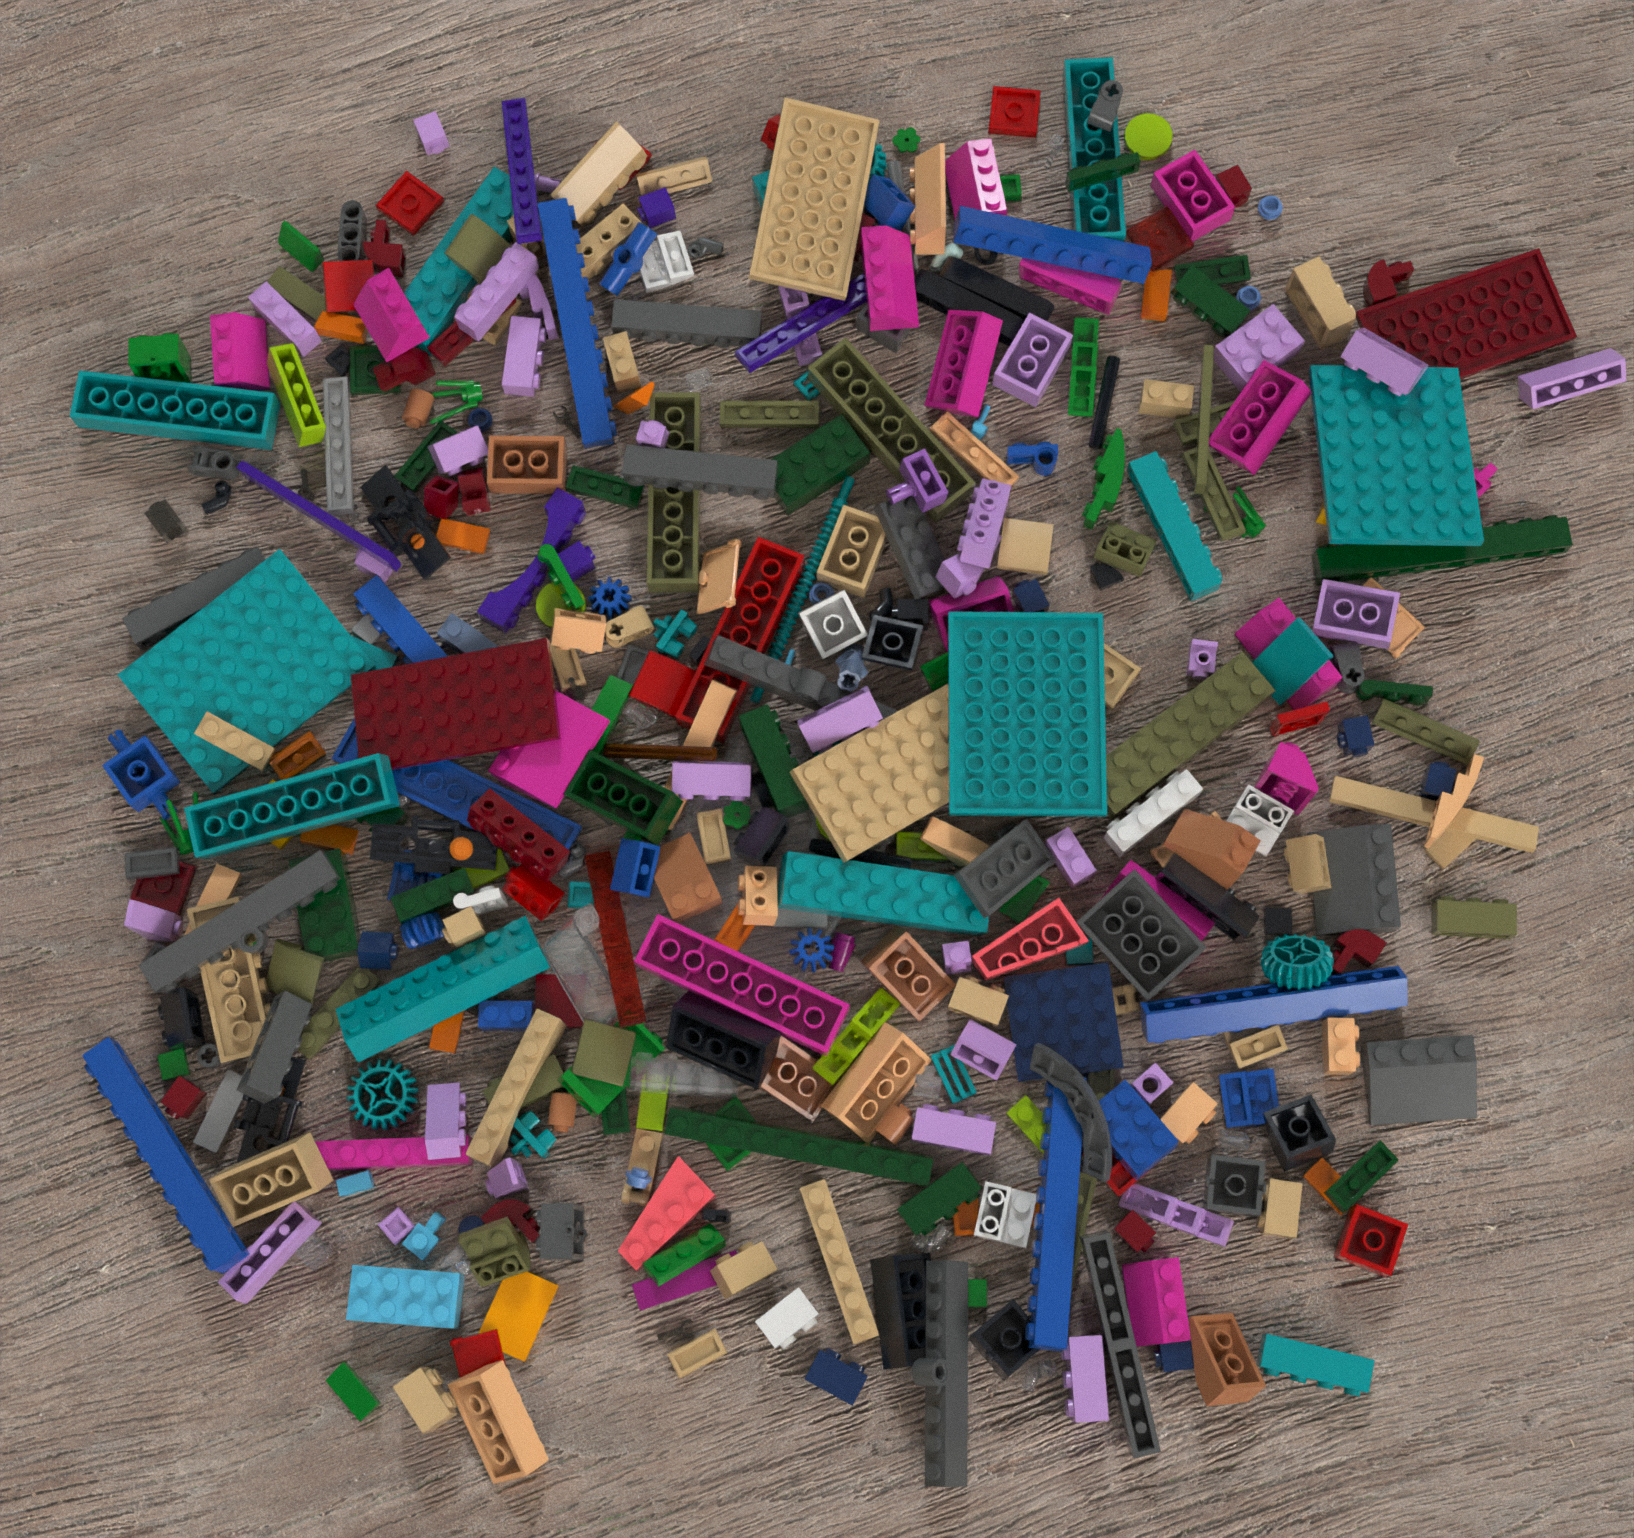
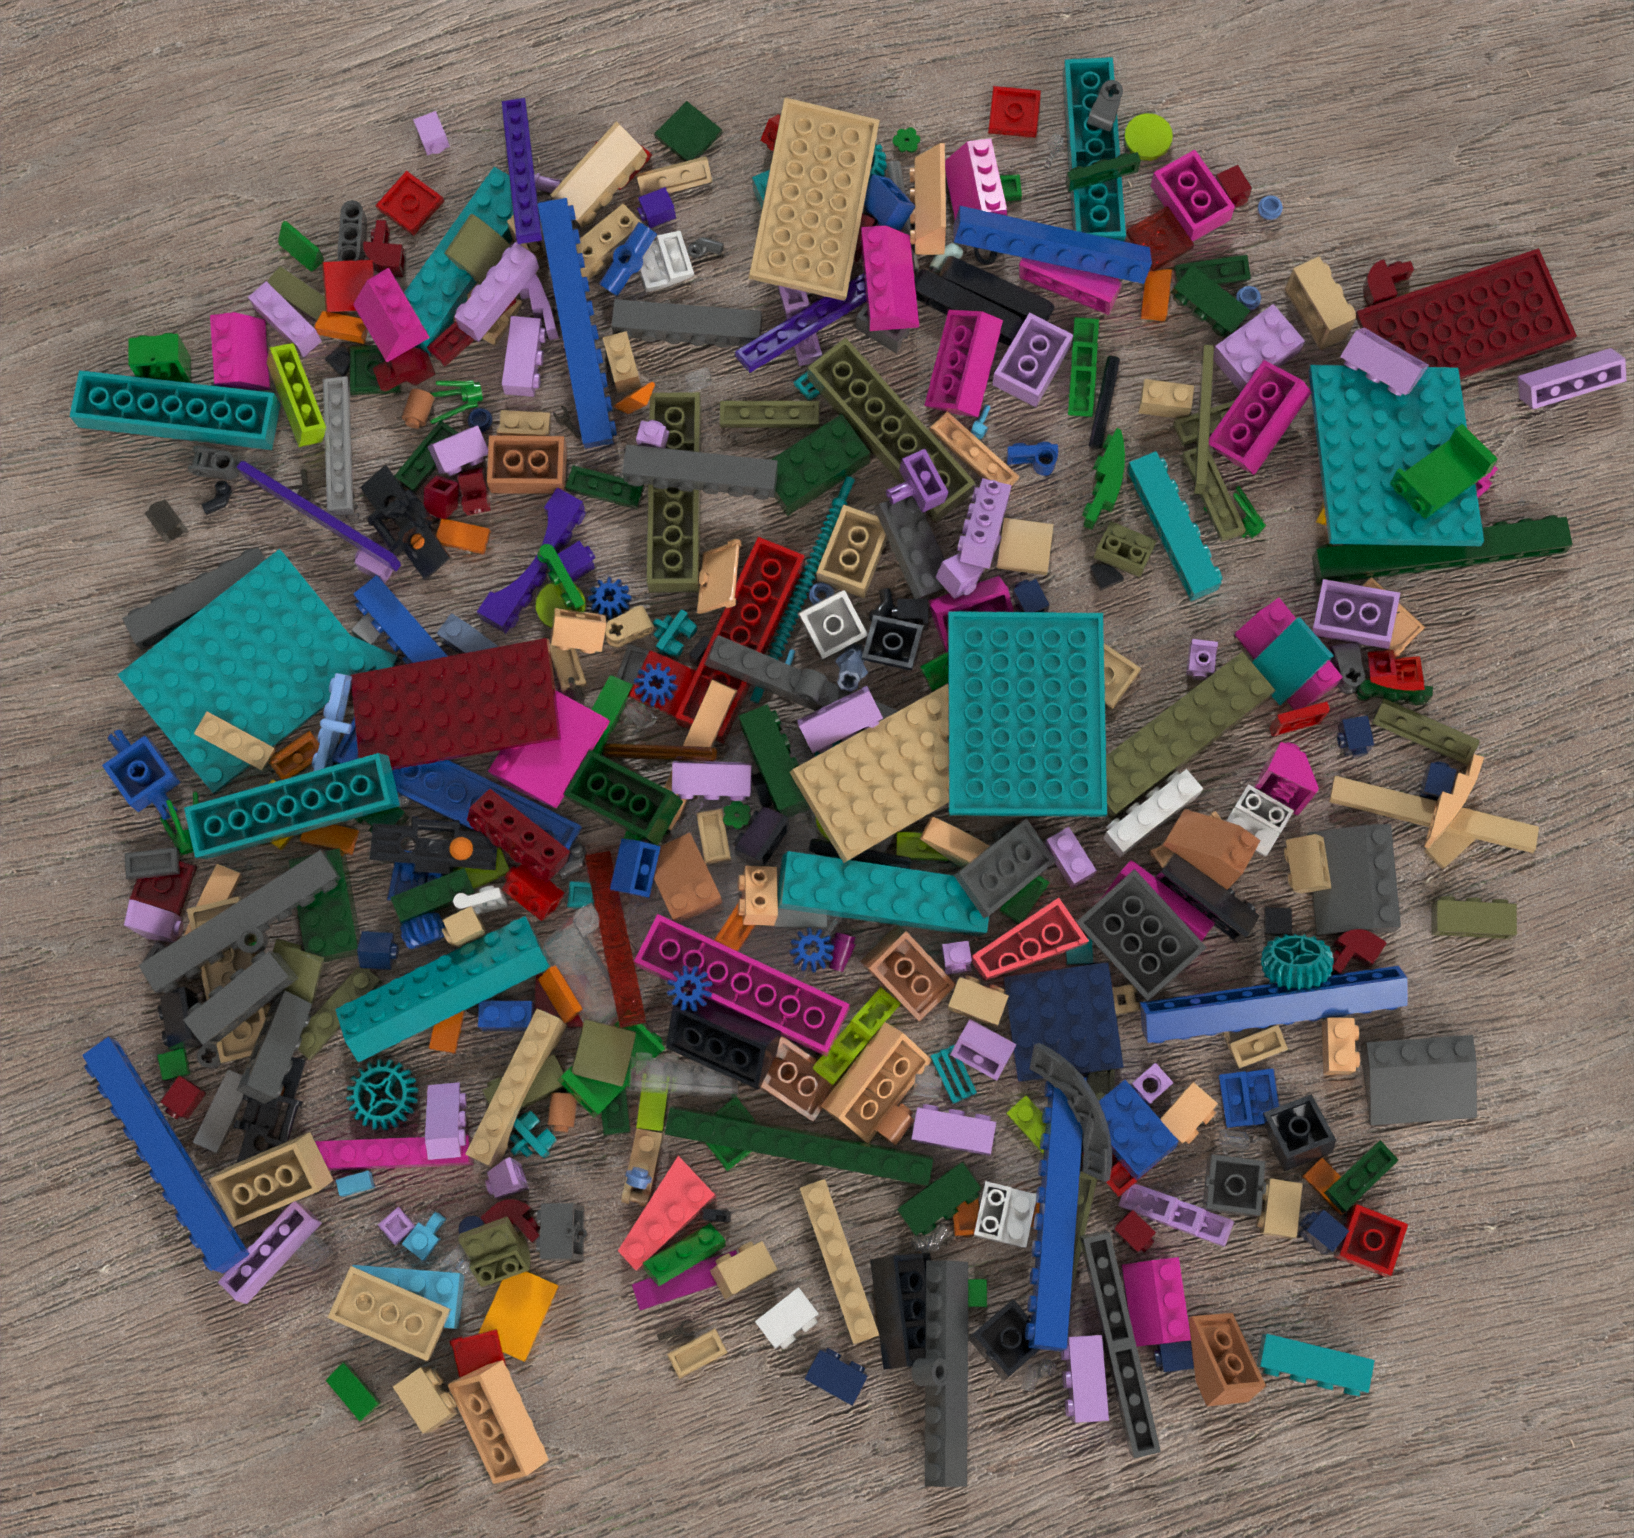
(240, 998): none -> dark grey brick
(333, 723): none -> light blue plate
(389, 1313): none -> tan plate
(524, 423): none -> tan bracket
(560, 994): none -> orange tile
(659, 677): none -> blue gear
(682, 983): none -> blue gear
(688, 132): none -> dark green tile
(1322, 1231): none -> dark blue brick
(1395, 672): none -> red slope
(1444, 472): none -> green panel

